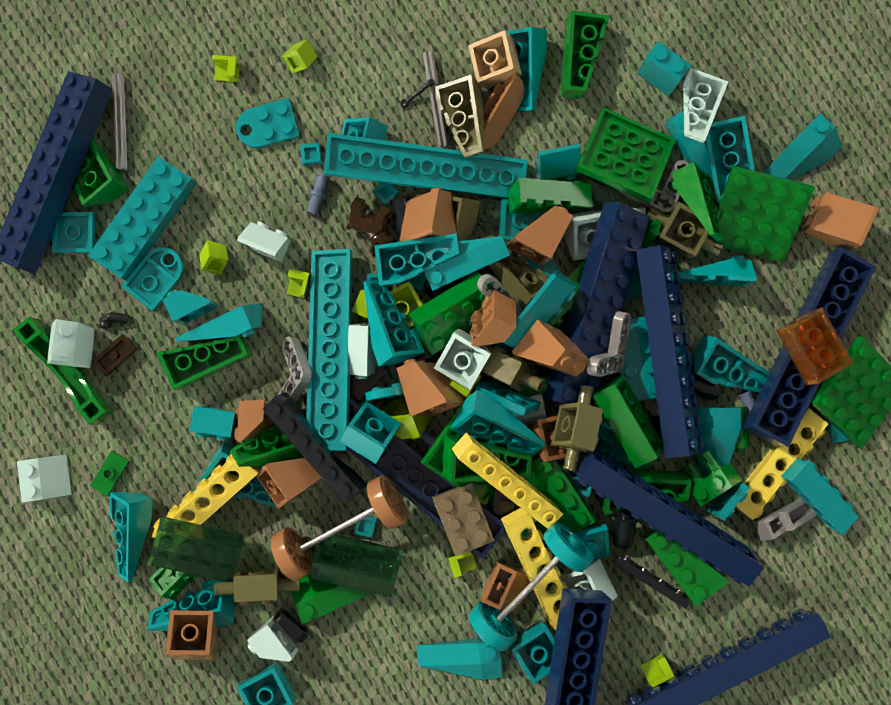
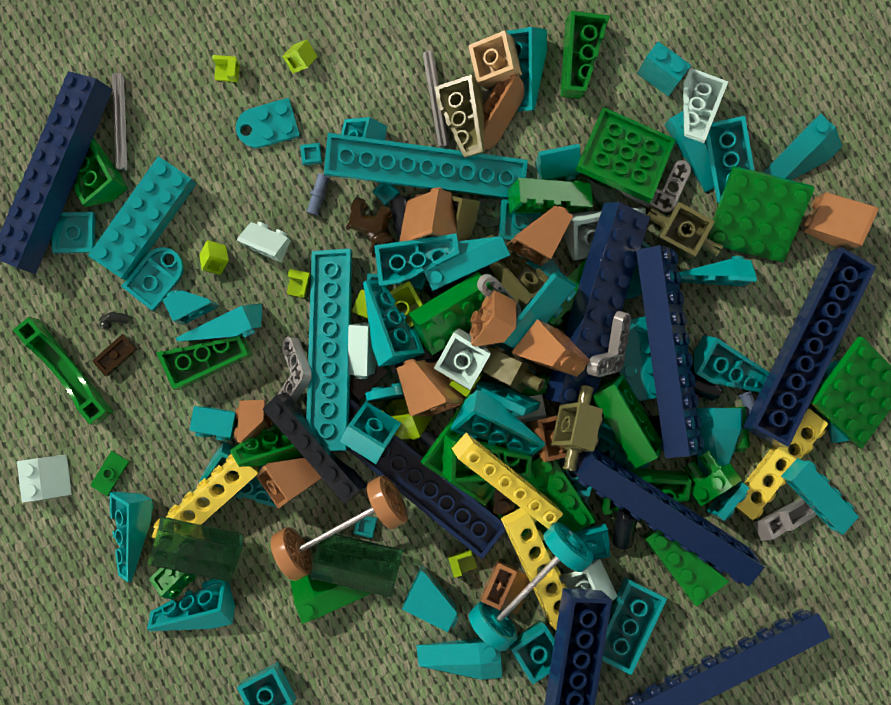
(70, 344): light aqua slope -> none
(192, 635): medium nougat slope -> none
(256, 585): olive brick -> none
(272, 642): light aqua slope -> none
(291, 625): black beam -> none
(405, 102): black hinge -> none
(430, 601): none -> teal slope
(463, 519): dark tan plate -> none
(631, 624): none -> teal brick
(651, 232): green tile -> none
(657, 670): lime panel -> none
(659, 584): black plate -> none
(698, 193): green wedge -> none
(814, 346): clear orange brick -> none

